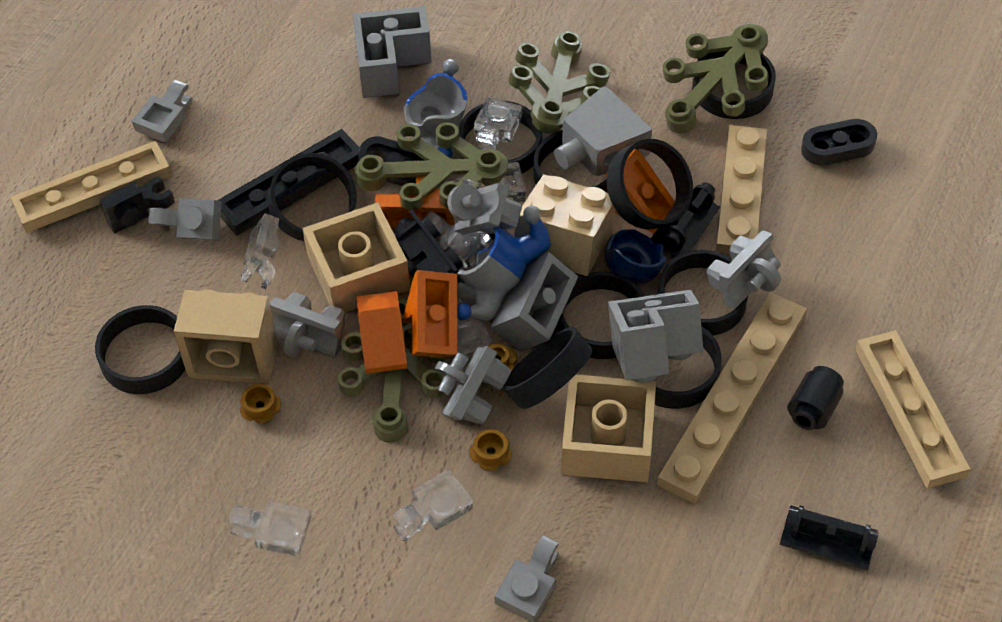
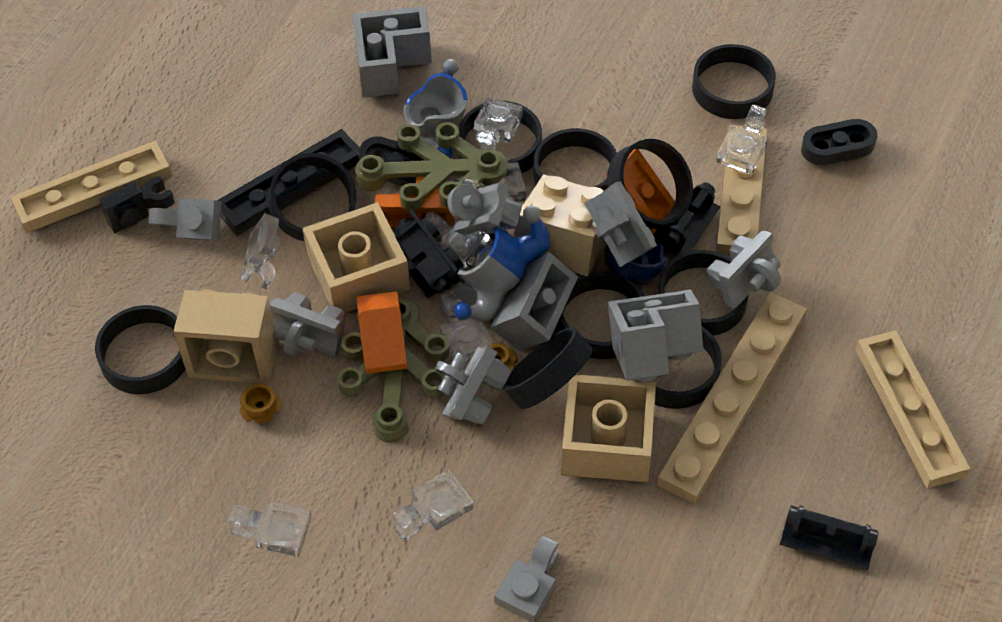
(163, 115): light grey plate -> none
(433, 314): orange slope -> none
(490, 440): pearl gold plate -> none
(549, 112): olive plant -> none
(599, 132): light grey torso -> none
(620, 224): none -> light grey hips
(745, 42): olive plant -> none
(745, 146): none -> clear plate
(816, 398): black brick -> none

